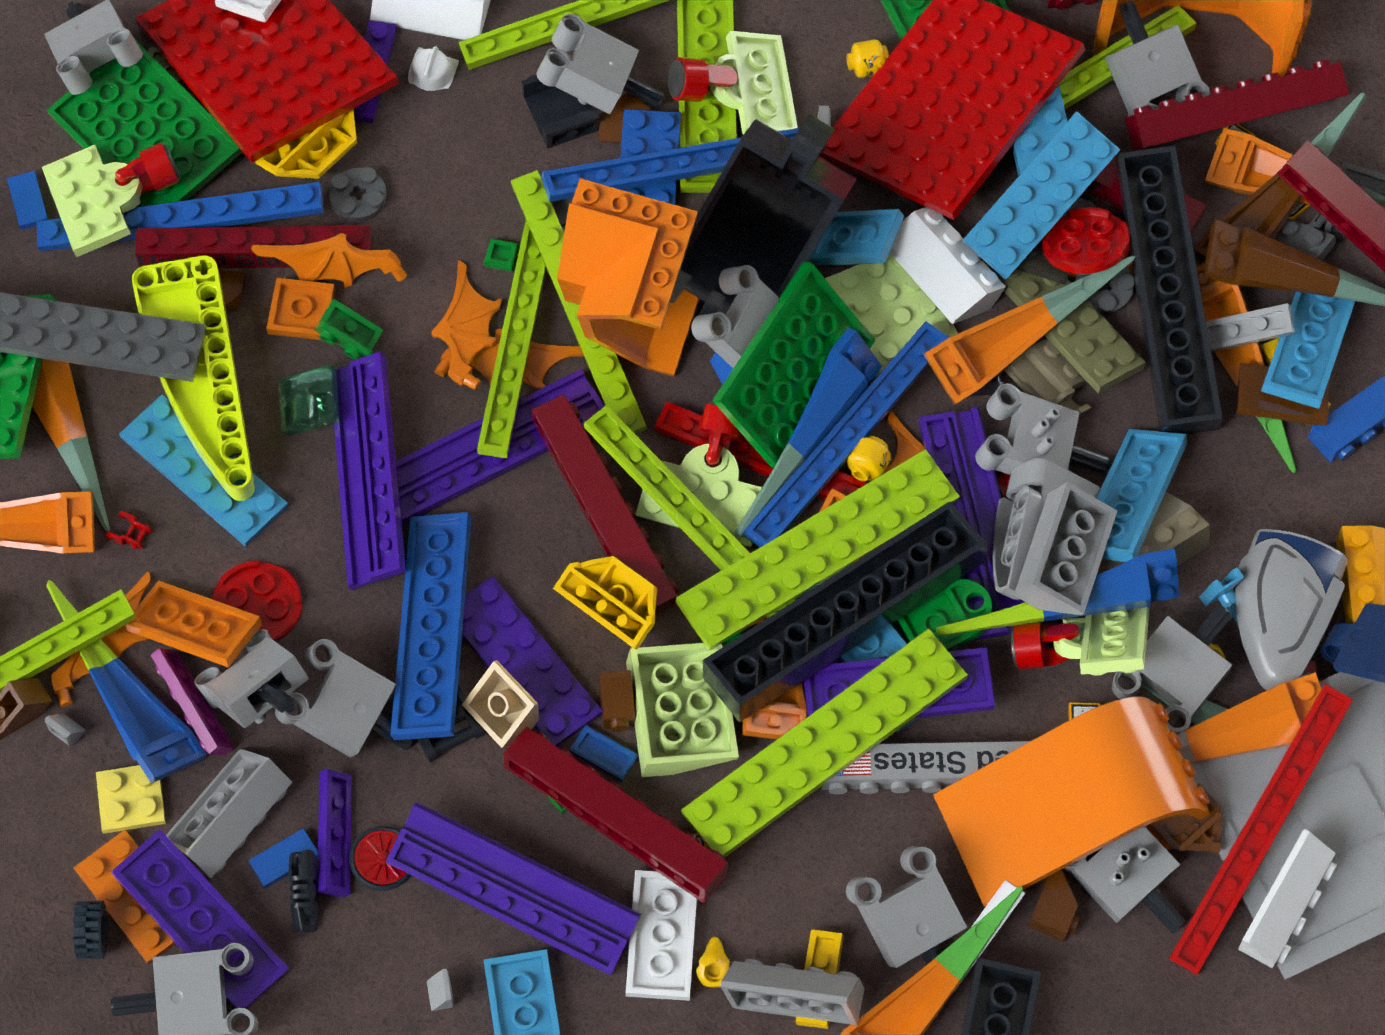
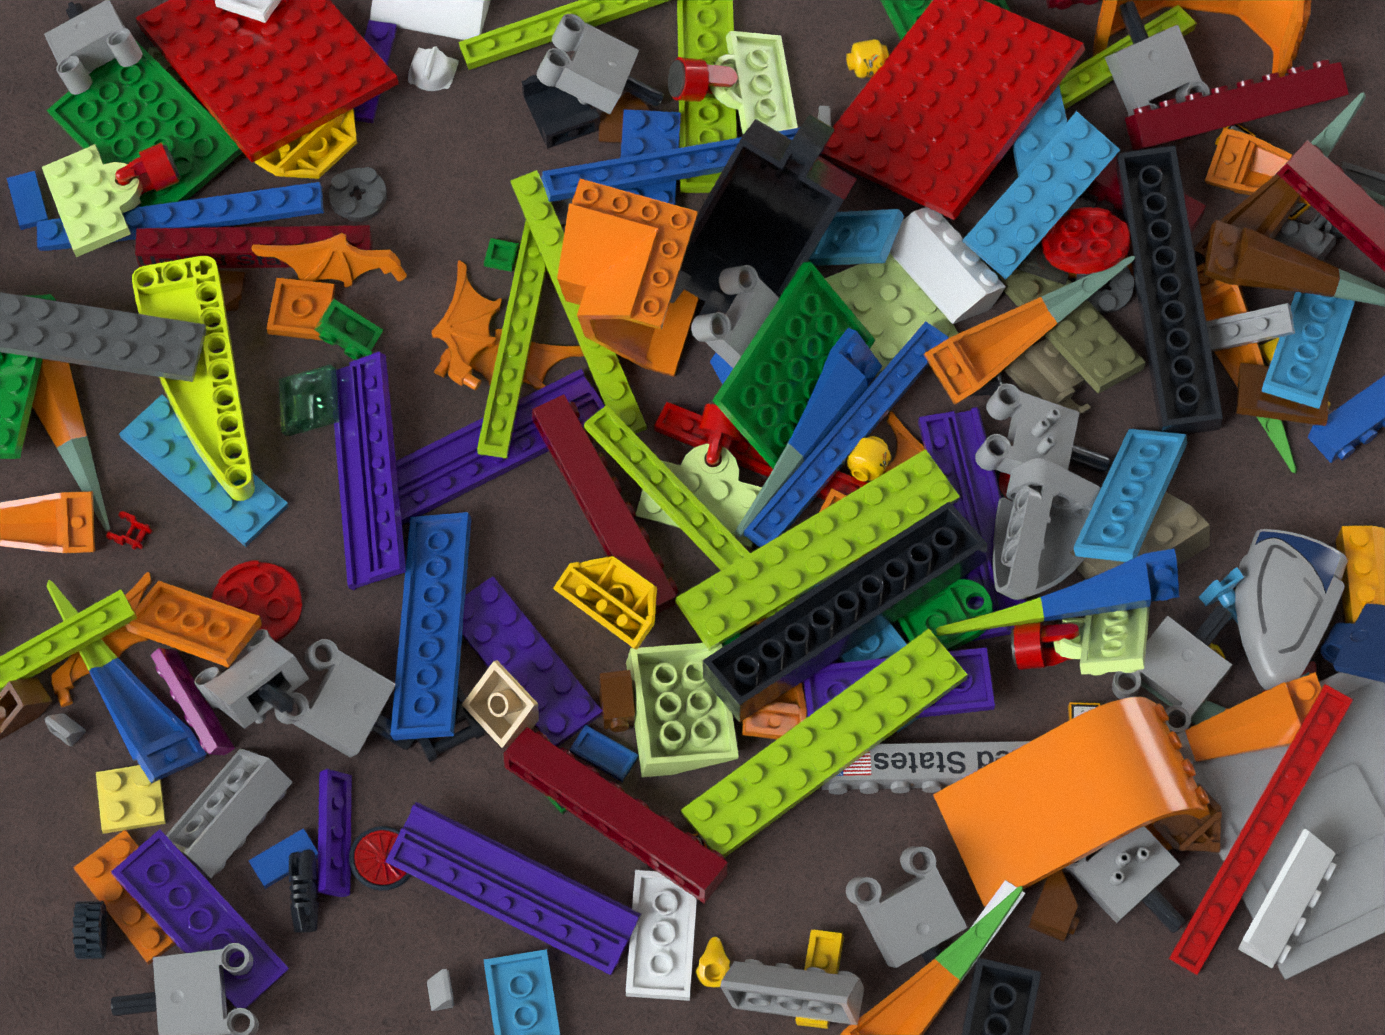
(1065, 551): light grey slope -> none

